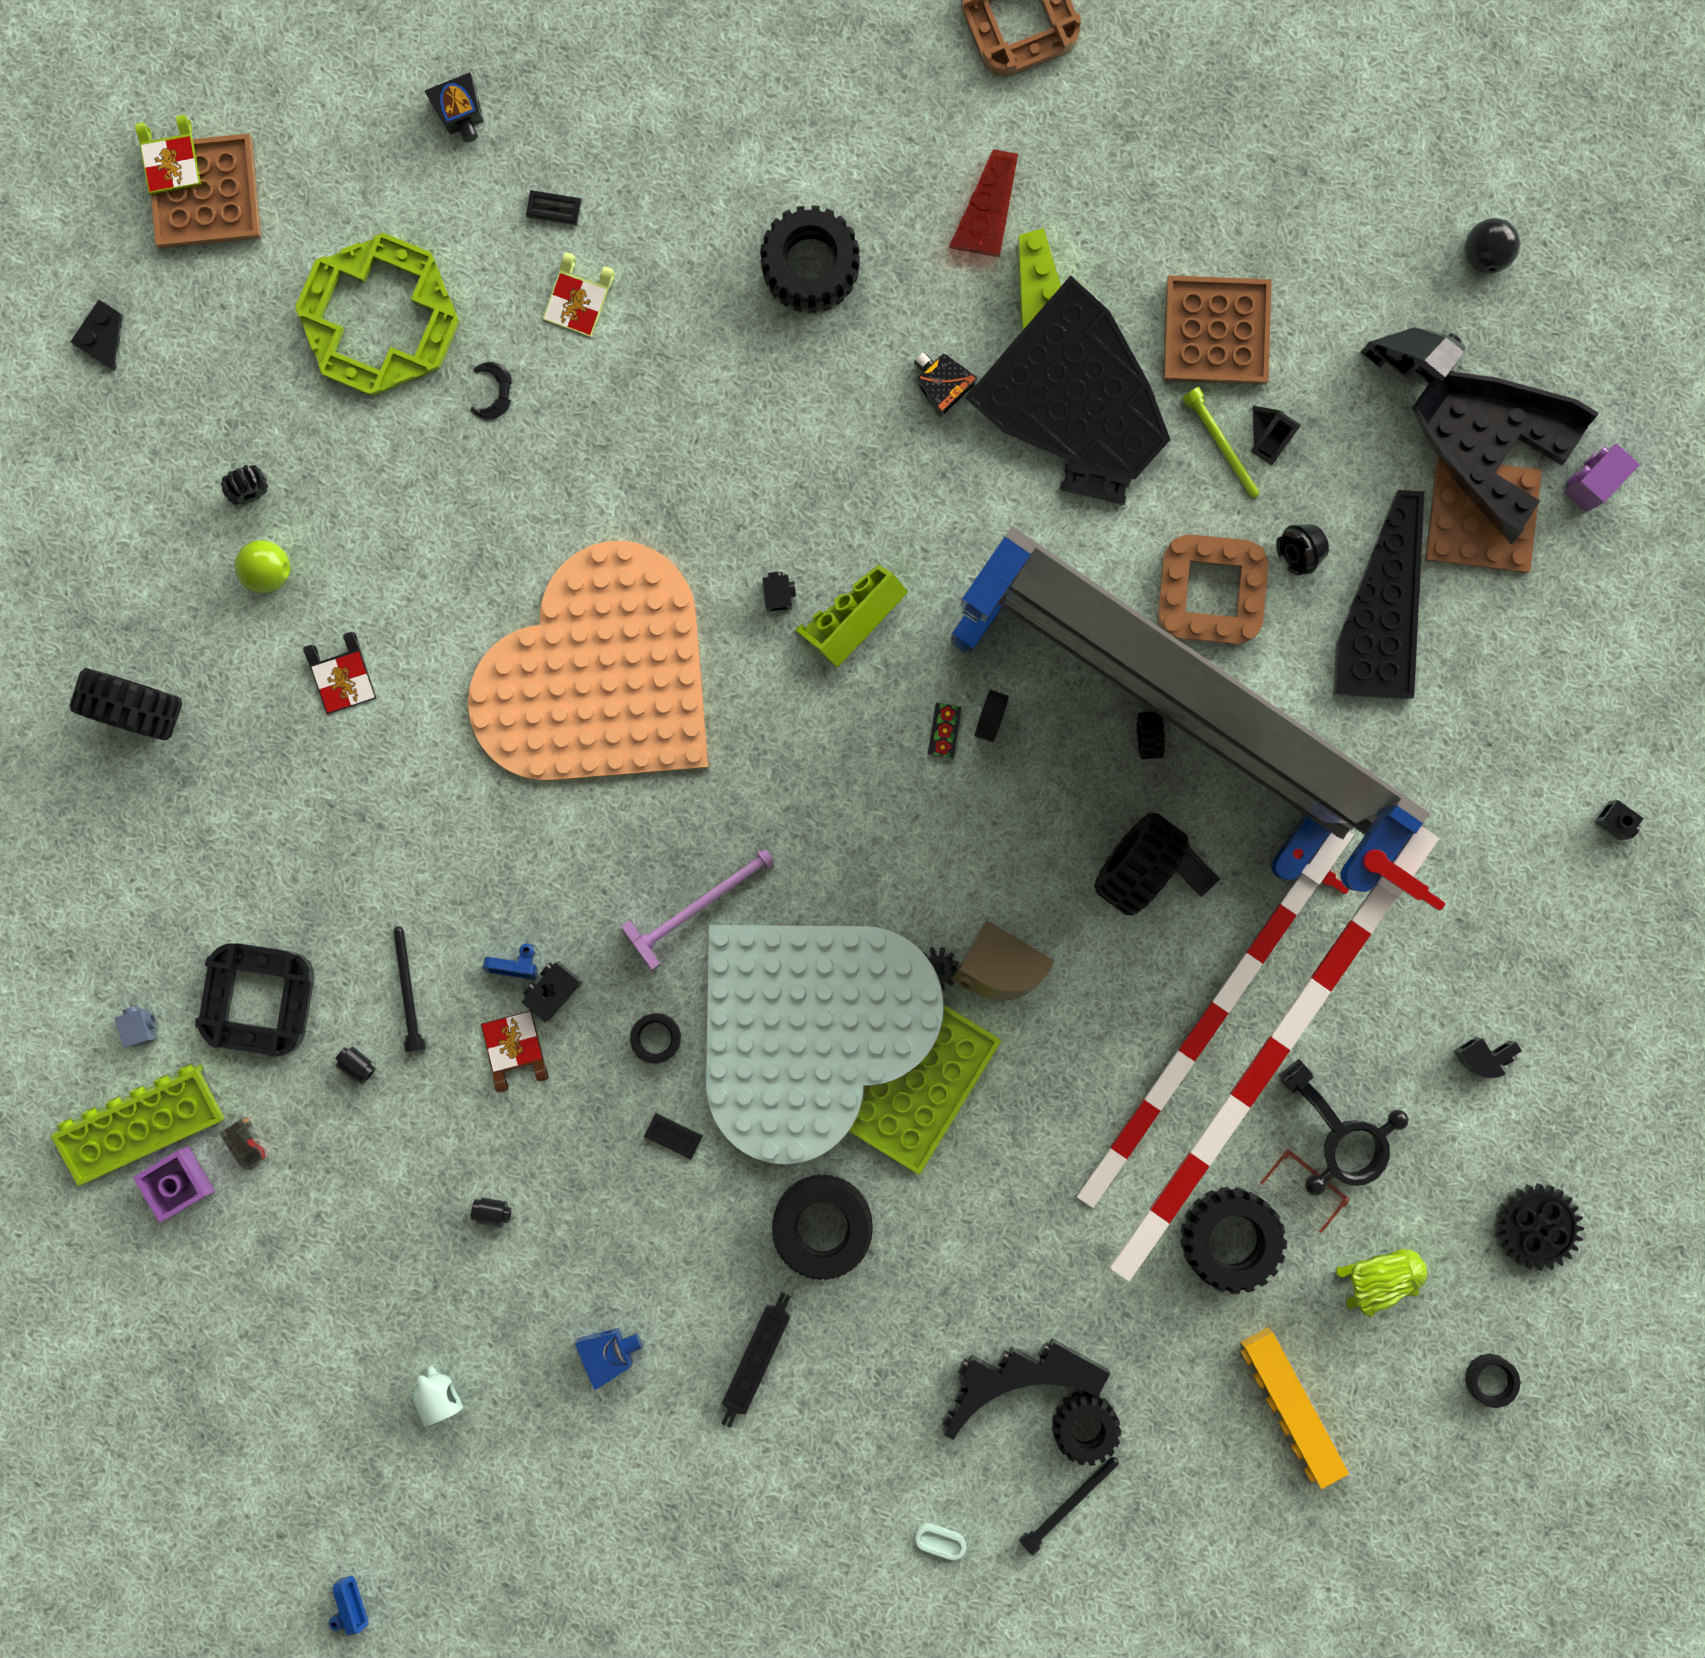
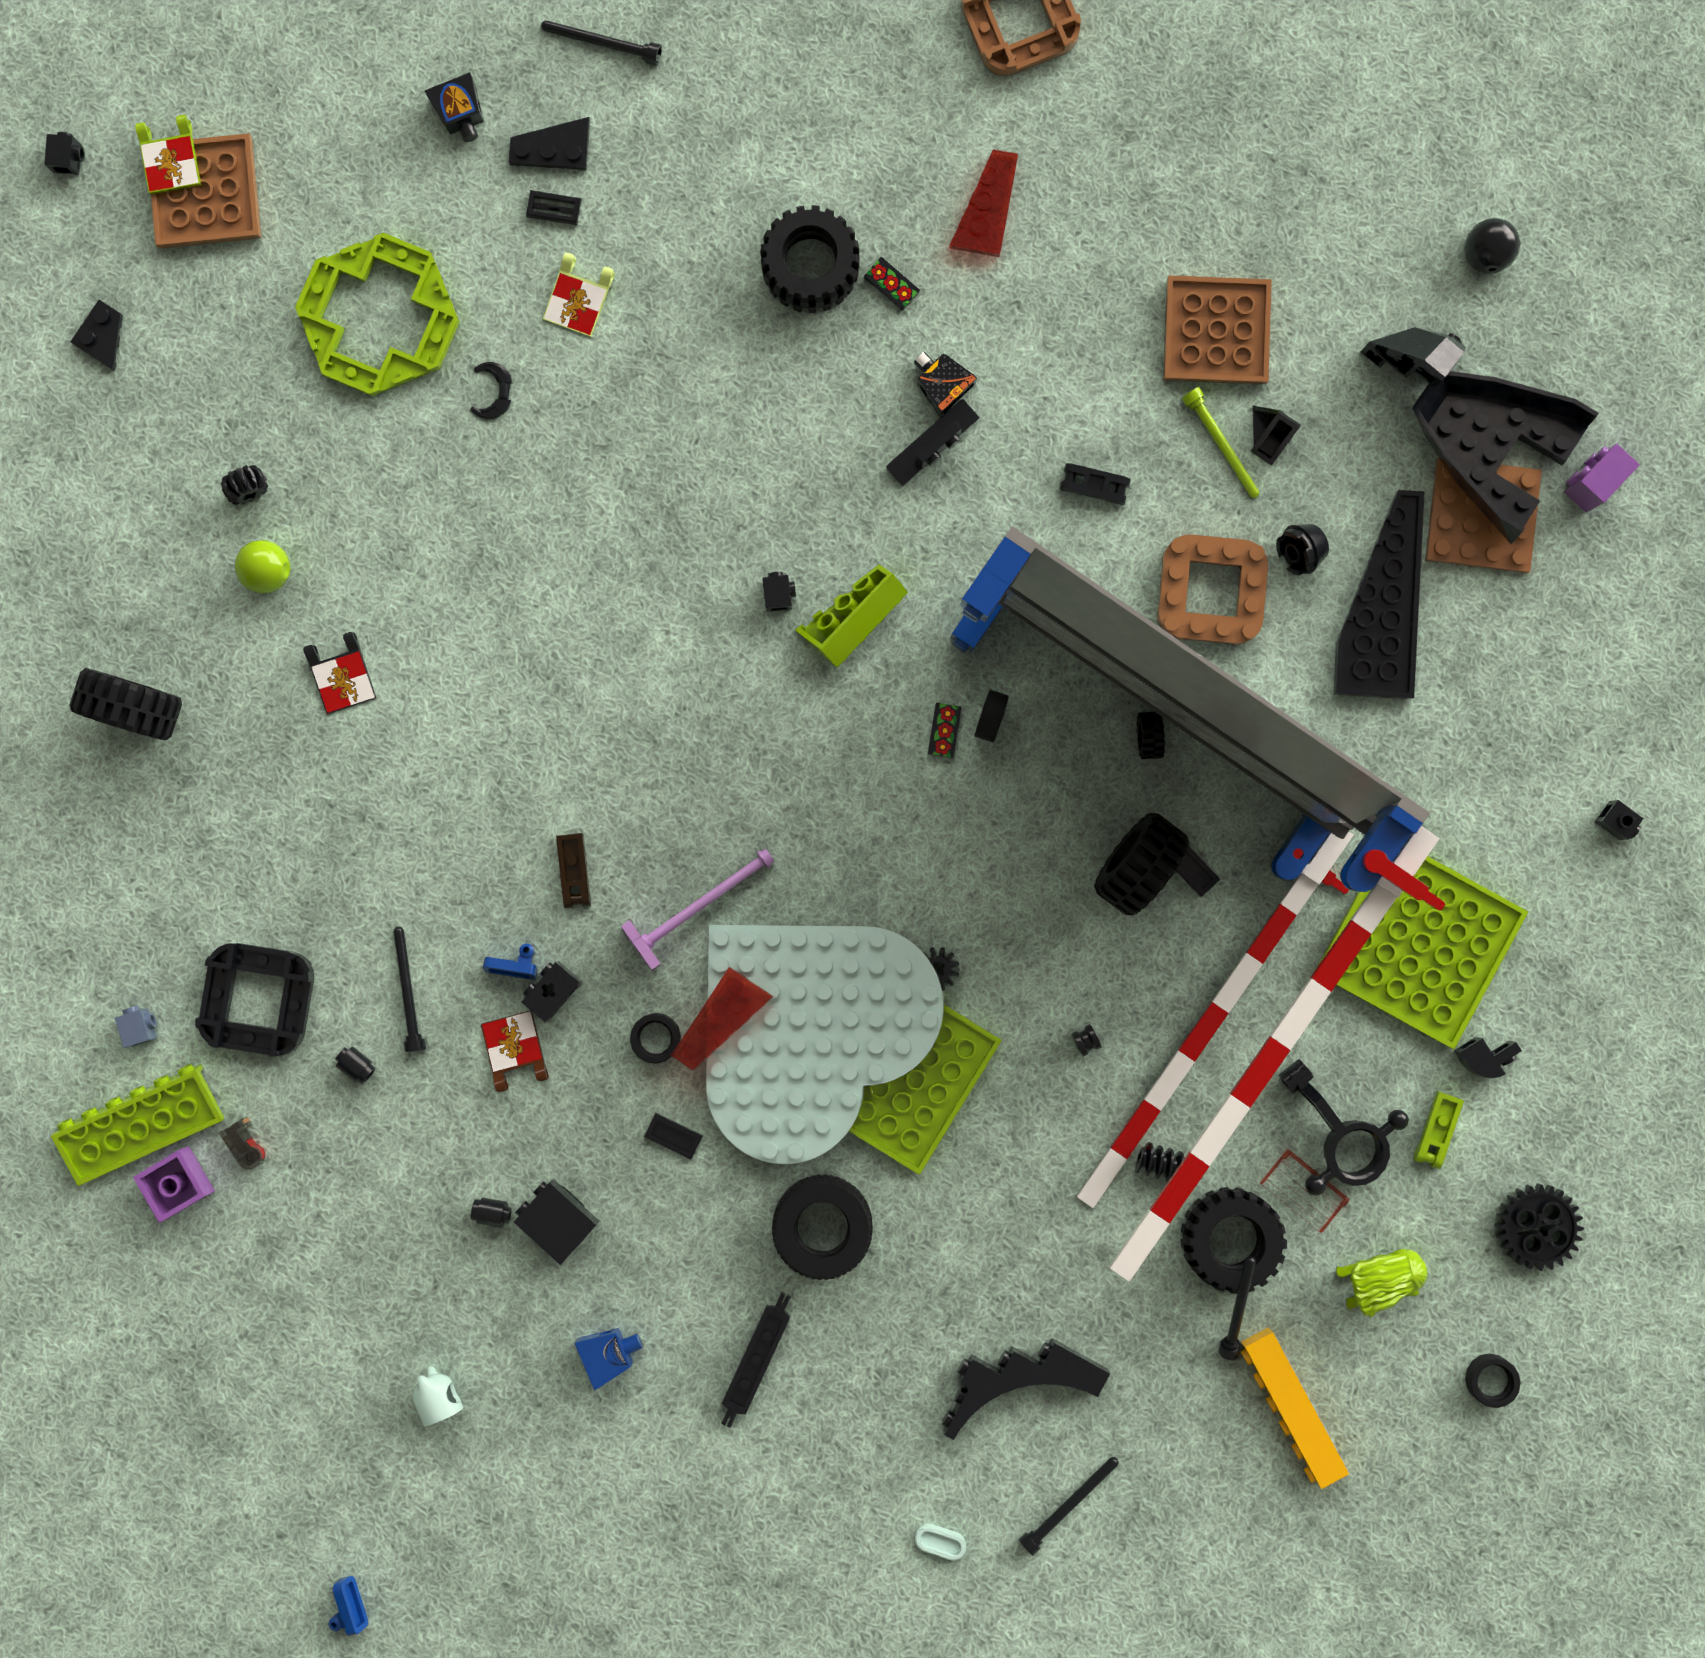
(63, 153): none -> black brick
(553, 147): none -> black wing
(555, 1220): none -> black brick
(573, 869): none -> dark brown plate
(602, 678): light nougat plate -> none
(648, 51): none -> black piece
(724, 1013): none -> clear red wing
(891, 283): none -> tile
(932, 442): none -> black bracket
(1001, 965): dark tan brick -> none
(1036, 274): lime wedge -> none
(1075, 388): black piece -> none
(1086, 1040): none -> black wheel
(1086, 1450): black tyre -> none
(1158, 1160): none -> black piece
(1230, 1345): none -> black piece
(1432, 962): none -> lime plate
(1438, 1129): none -> lime plate

